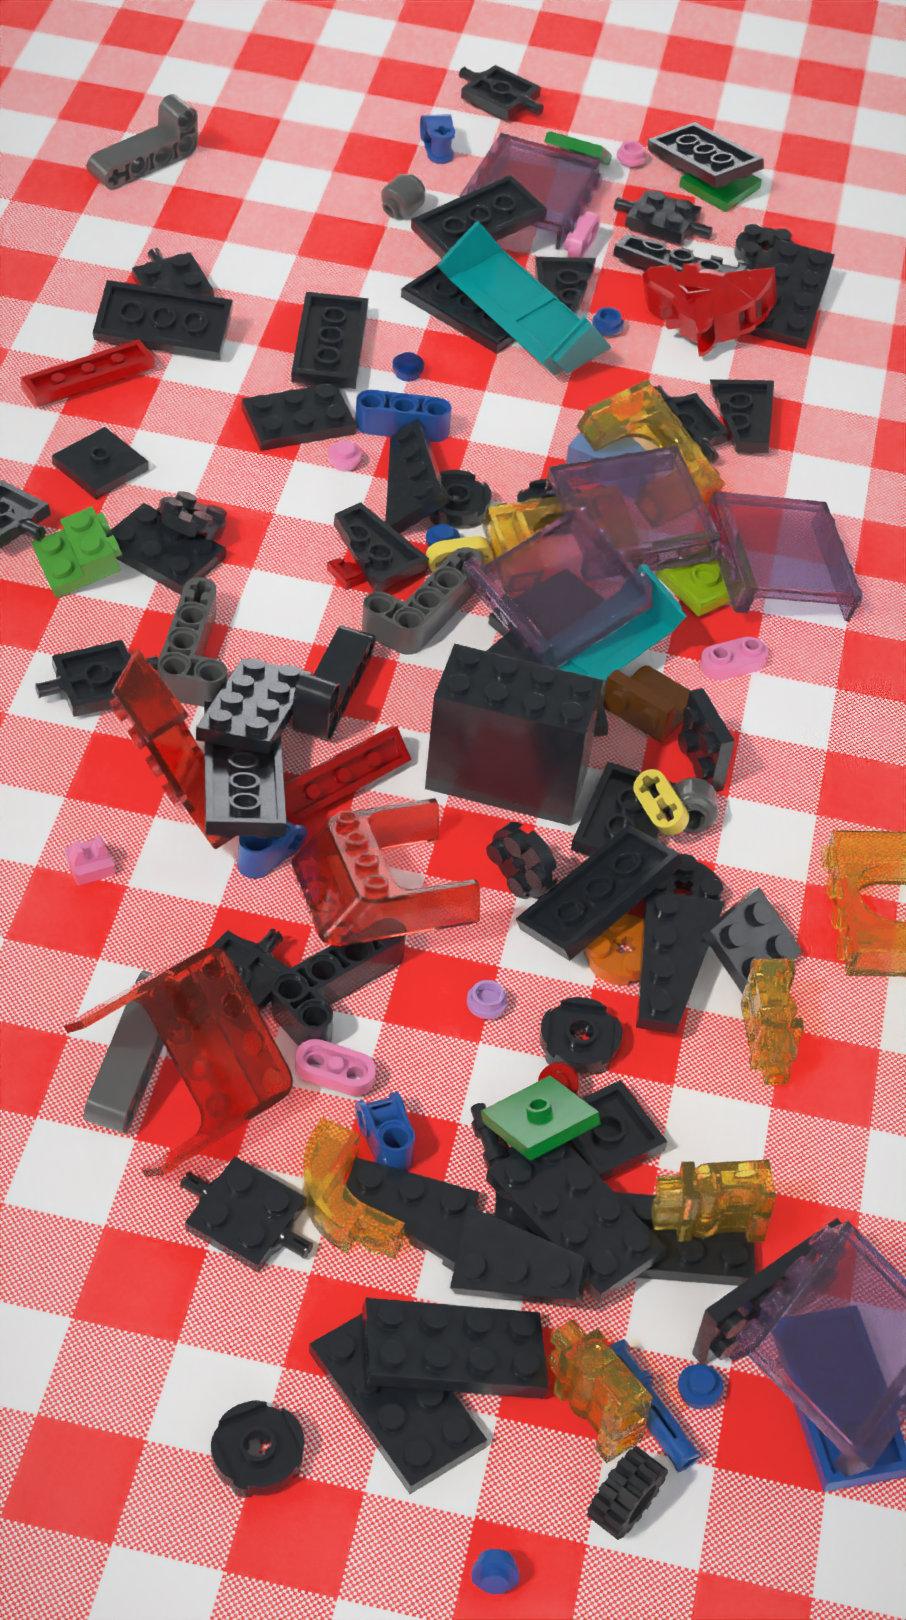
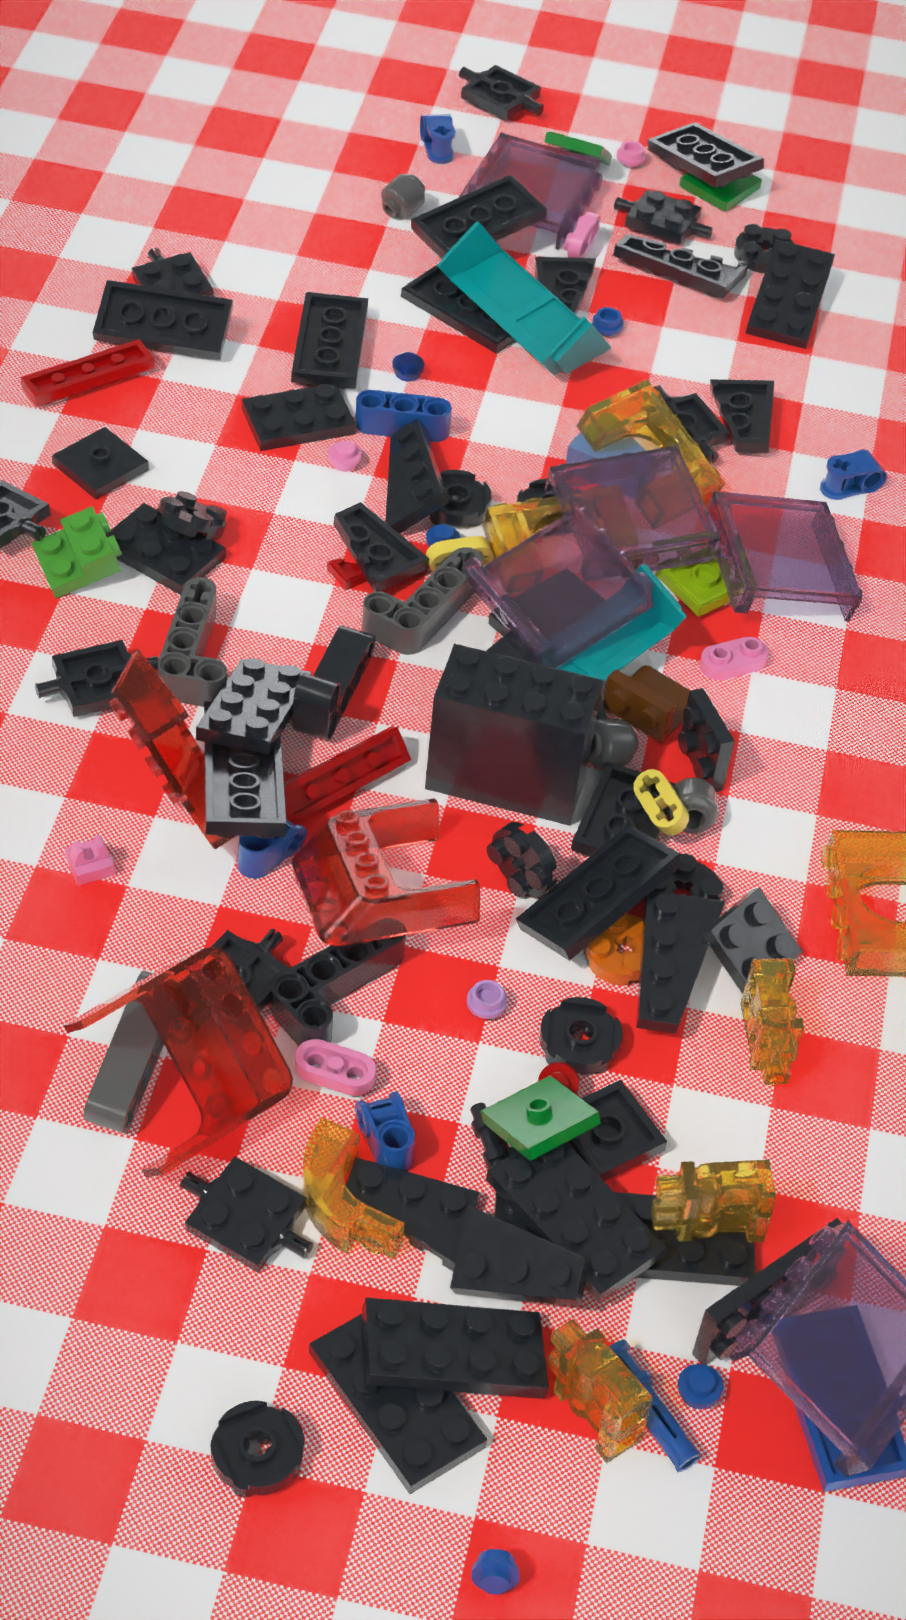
(150, 150): dark grey beam -> none
(613, 742): none -> dark grey head
(627, 1492): black tyre -> none
(709, 303): red animal -> none
(852, 475): none -> blue piece

